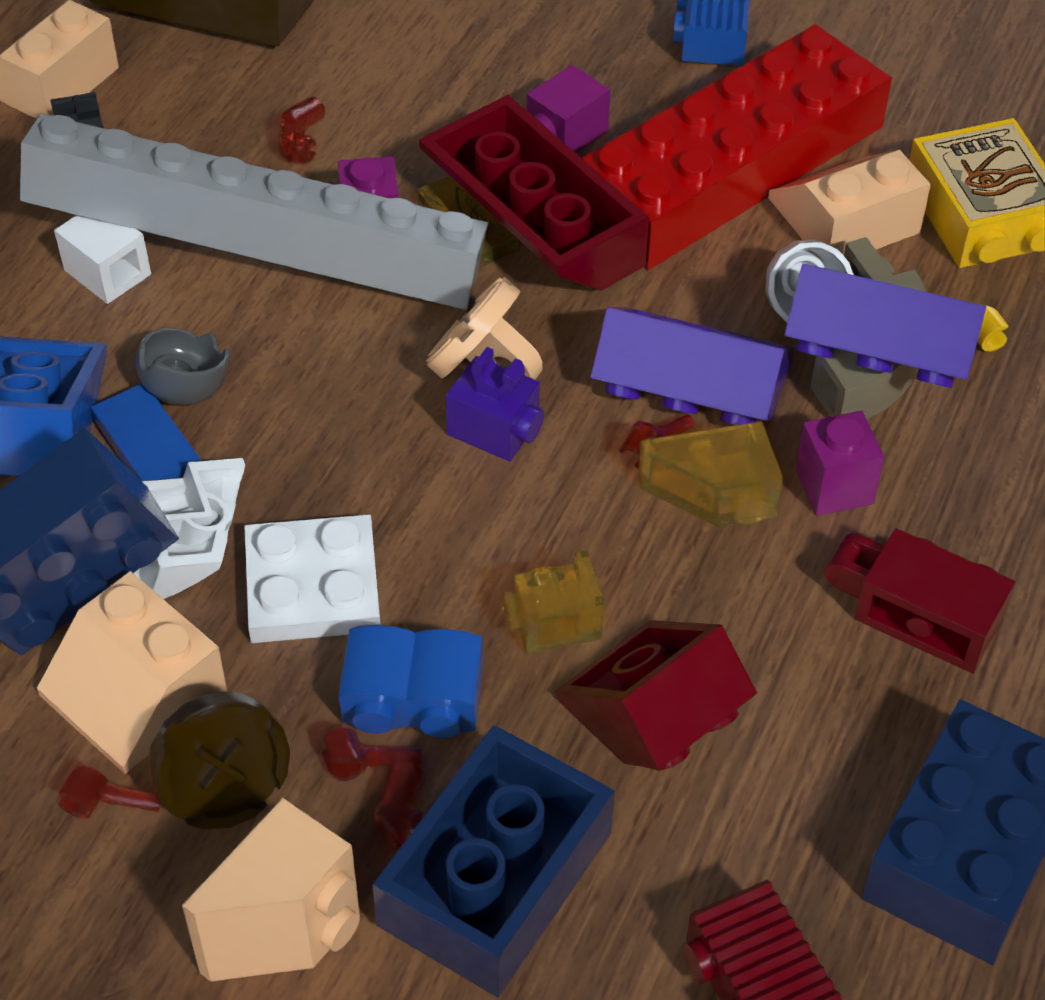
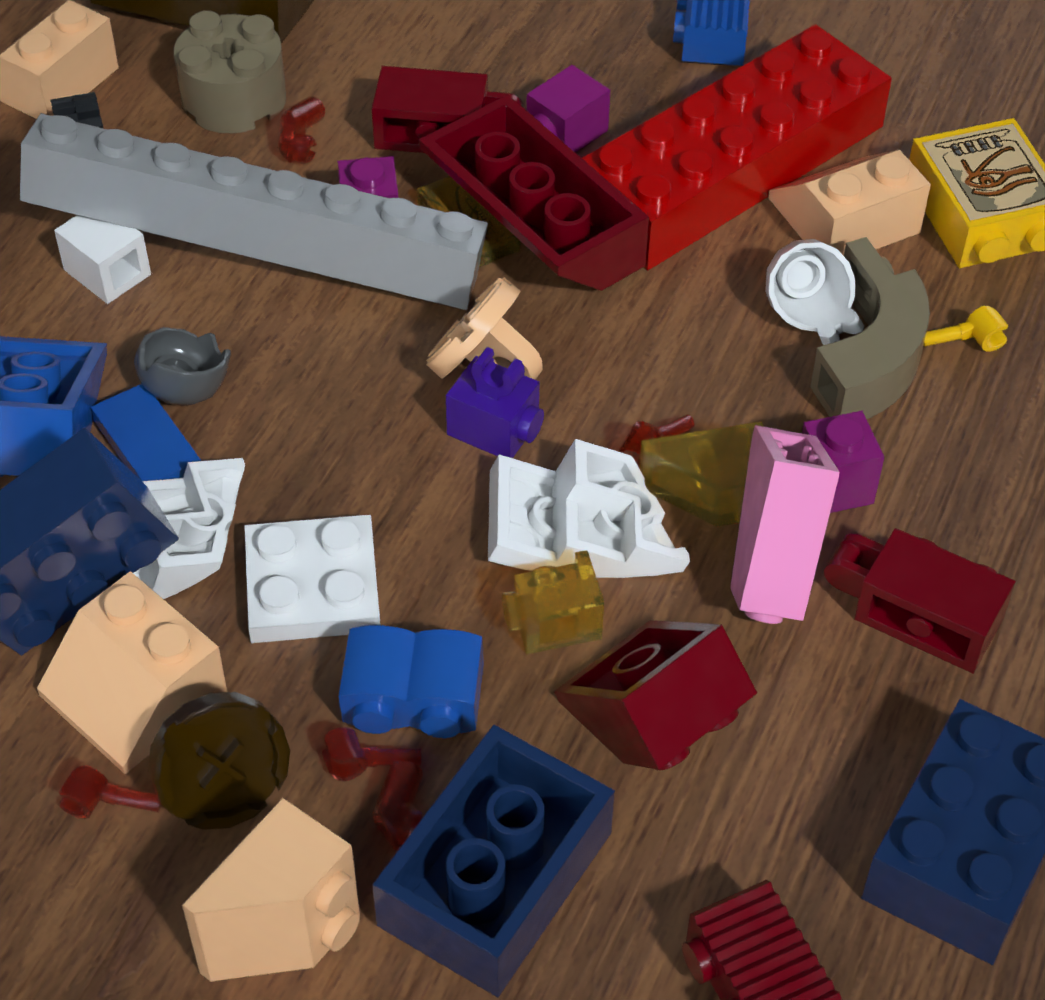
(230, 71): none -> dark tan brick
(420, 101): none -> dark red brick
(587, 504): none -> white slope
(690, 365): dark purple slope -> none
(782, 524): none -> bright pink slope
(884, 324): dark purple slope -> none

